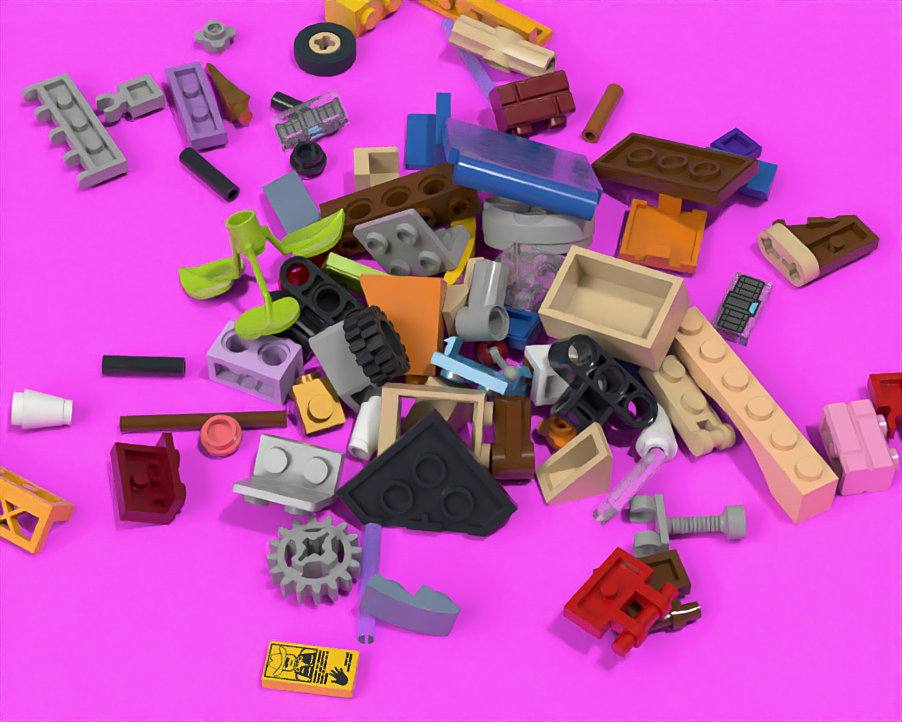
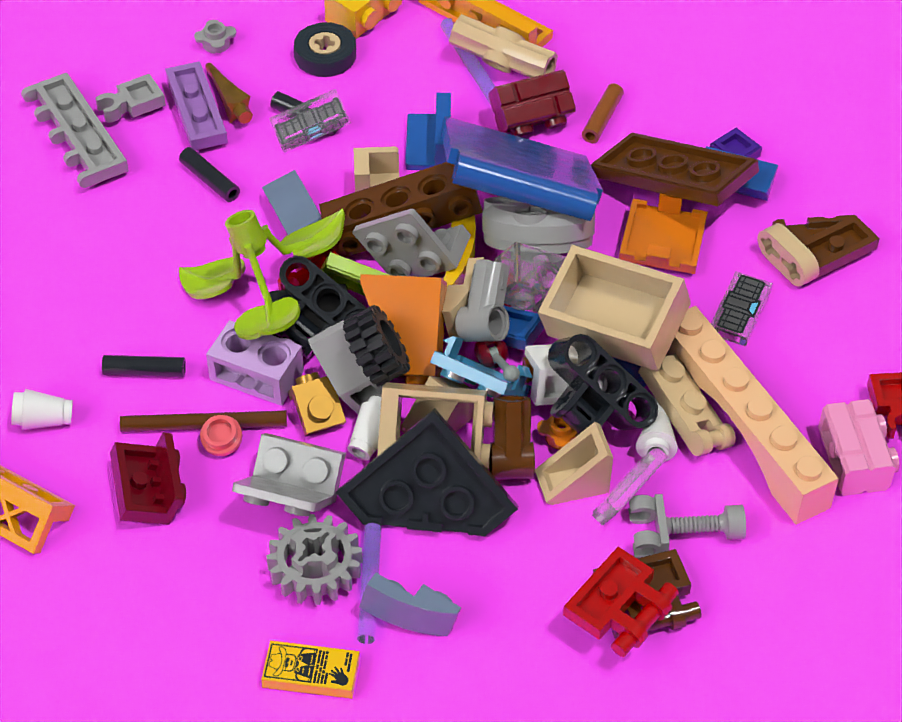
(308, 158): black plate -> none

